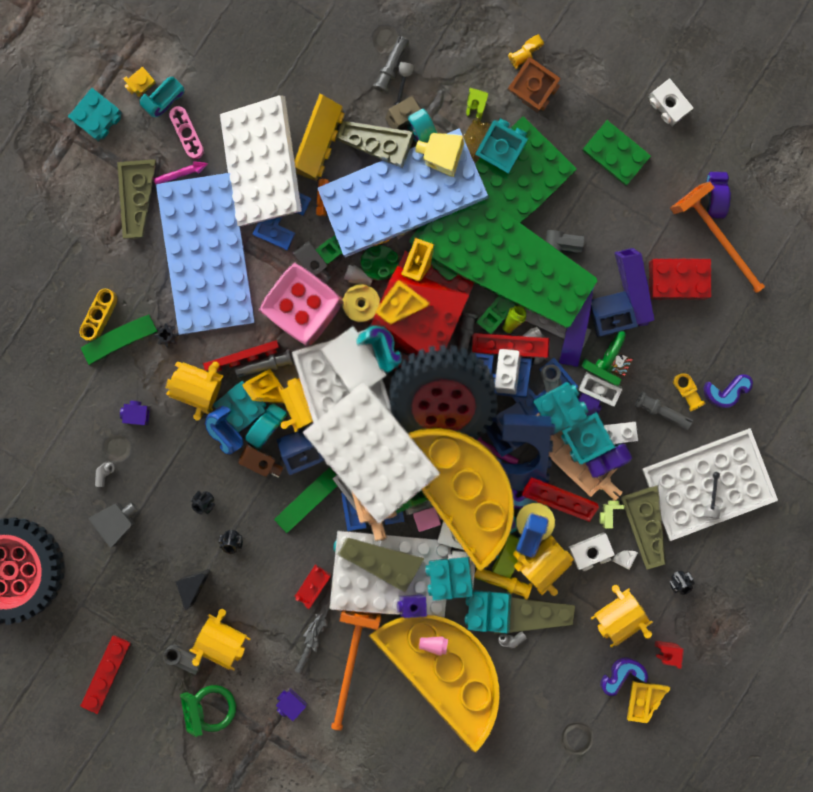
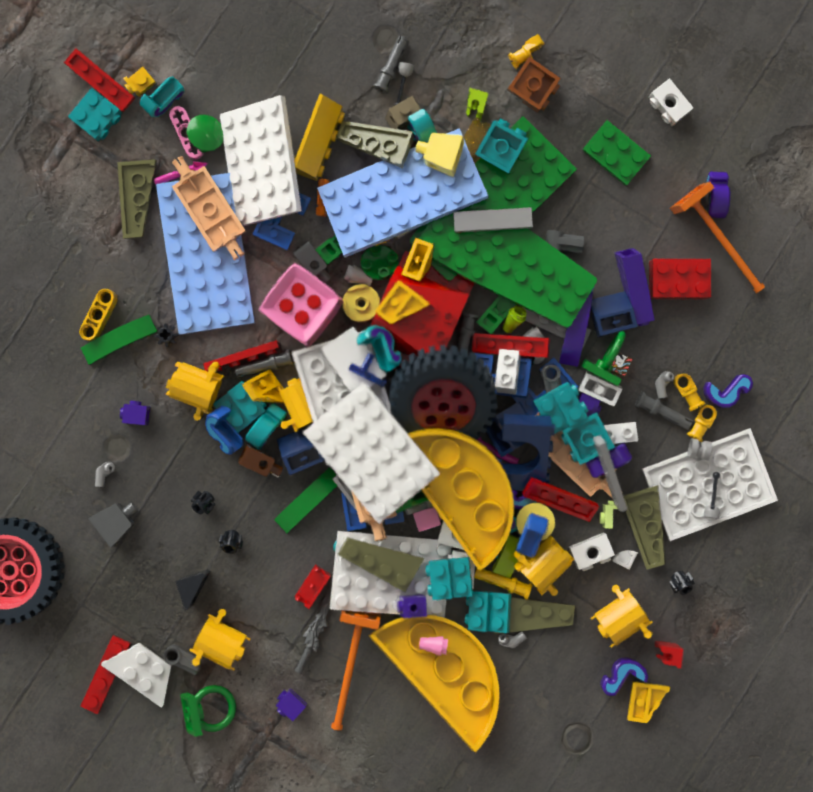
(99, 80): none -> red plate
(142, 671): none -> white wing
(205, 133): none -> green dish
(208, 208): none -> light nougat plate
(363, 370): none -> clear blue piece
(492, 220): none -> light grey tile
(610, 473): none -> light grey tile
(661, 383): none -> light grey arm
(699, 449): none -> light grey wheel
(702, 424): none -> yellow connector

